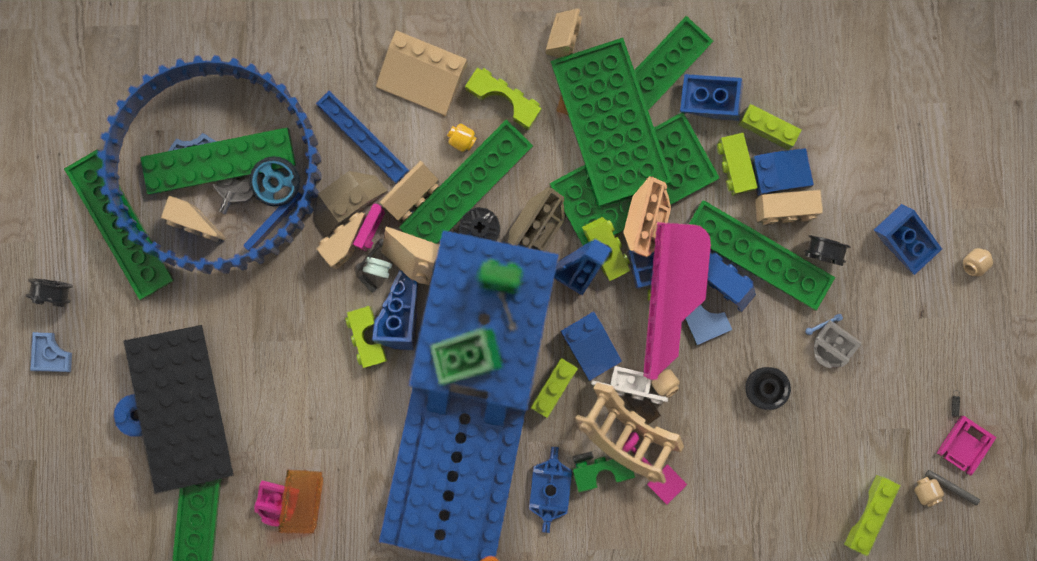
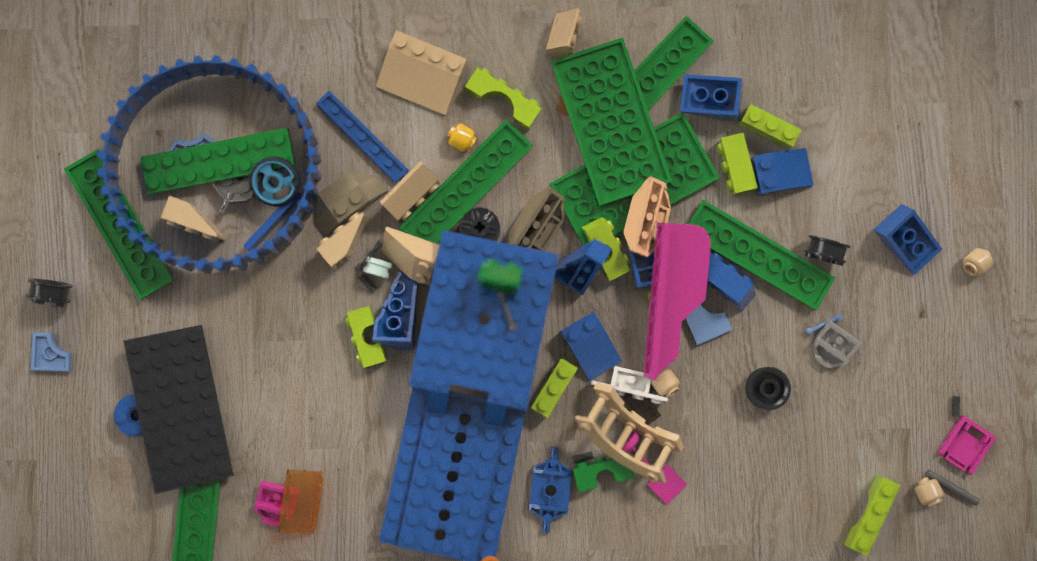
(364, 238): dark pink container -> none
(466, 356): green slope -> none
(788, 207): tan brick -> none

